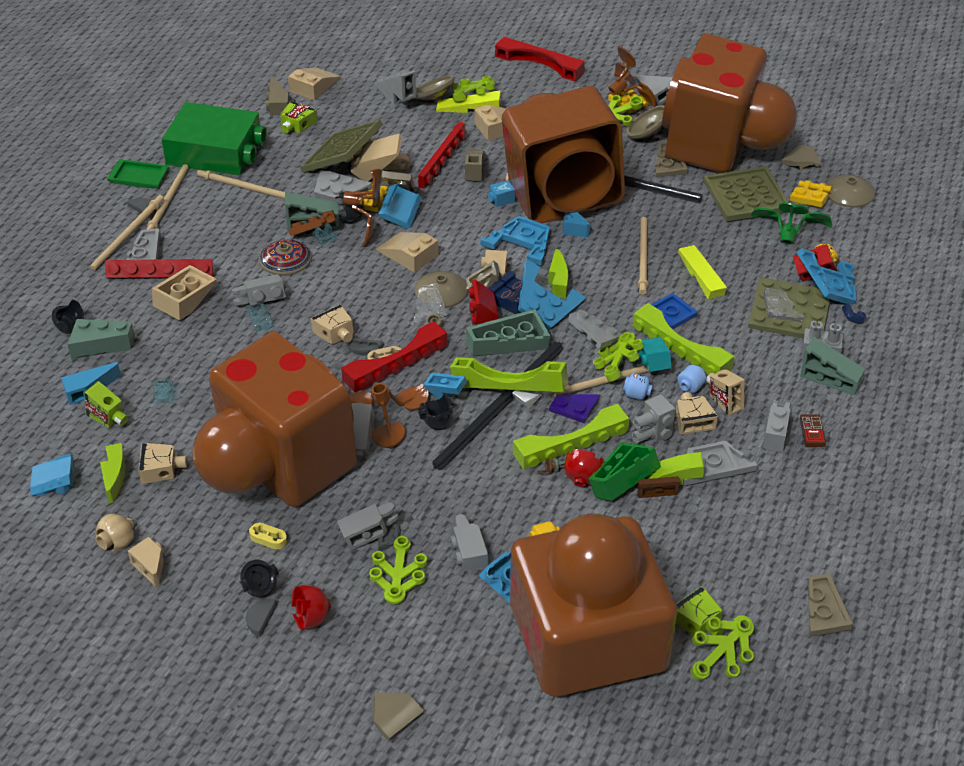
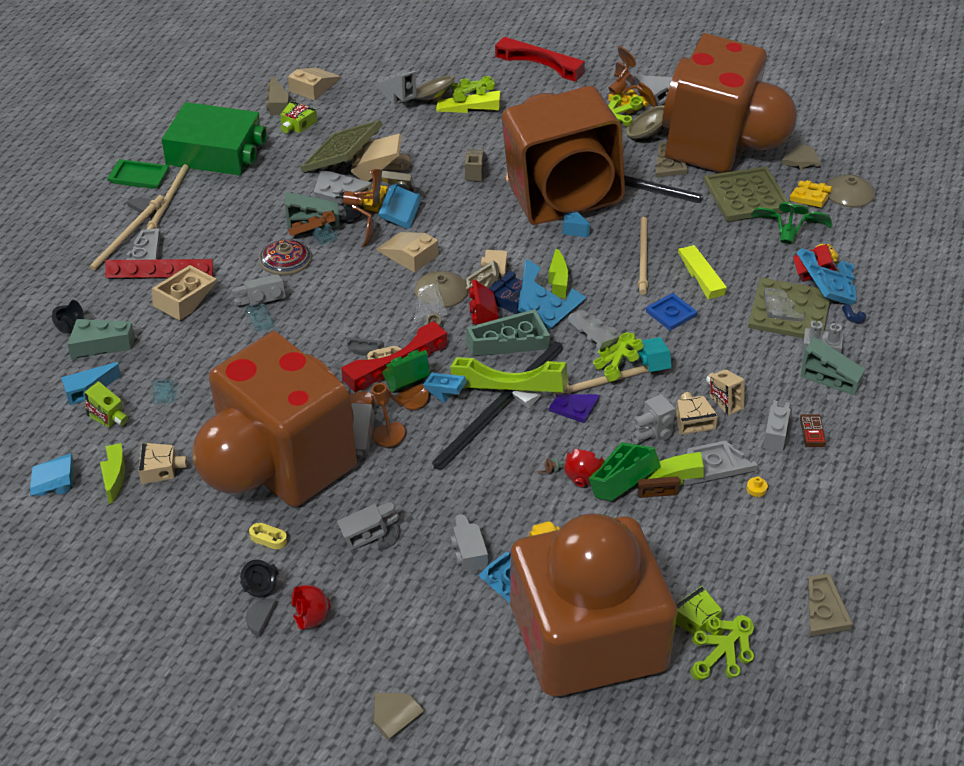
(114, 530): tan plant -> none
(148, 559): tan slope -> none
(210, 175): tan bar -> none
(333, 325): tan torso -> none
(398, 572): lime plant -> none
(407, 371): none -> green slope
(437, 413): black cap -> none
(440, 156): red plate -> none
(489, 121): tan slope -> none
(501, 193): dark azure brick -> none
(523, 233): dark azure wing -> none
(536, 449): lime arch -> none
(637, 386): light blue head -> none
(691, 378): light blue head -> none
(709, 358): lime arch -> none
(757, 486): none -> yellow tile

